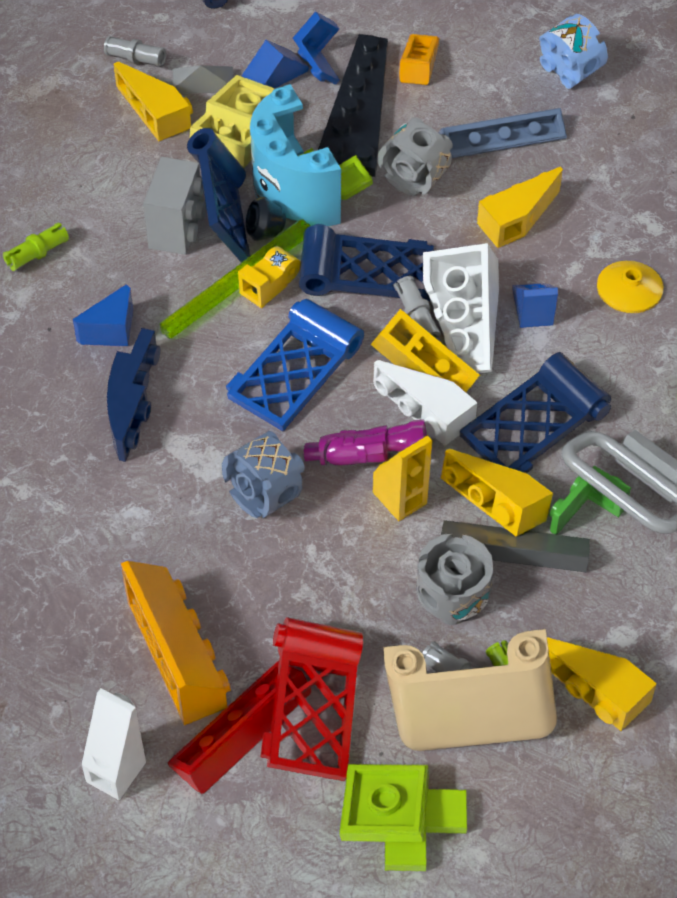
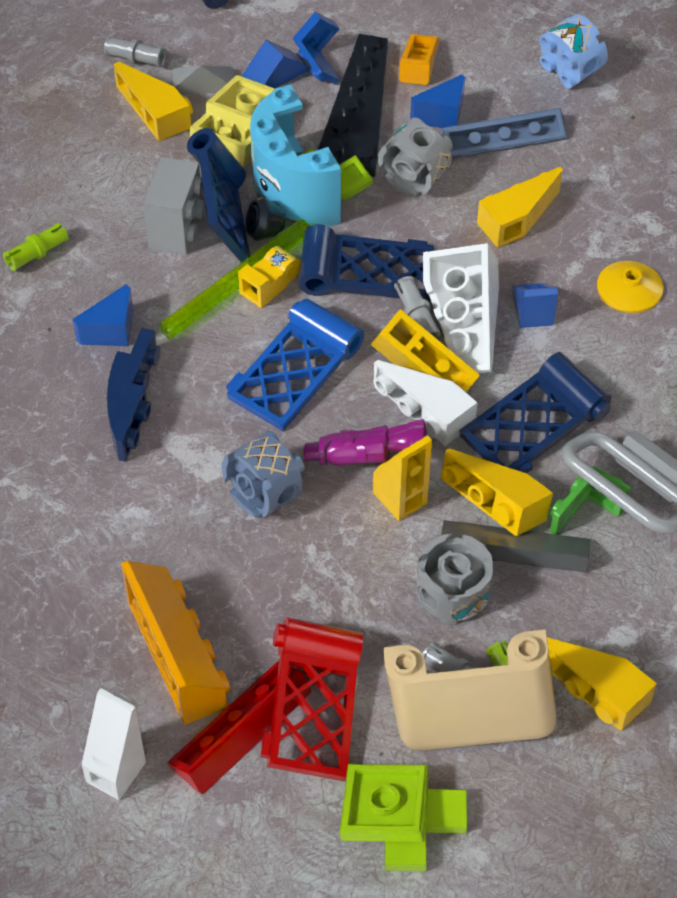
(440, 104): none -> blue slope

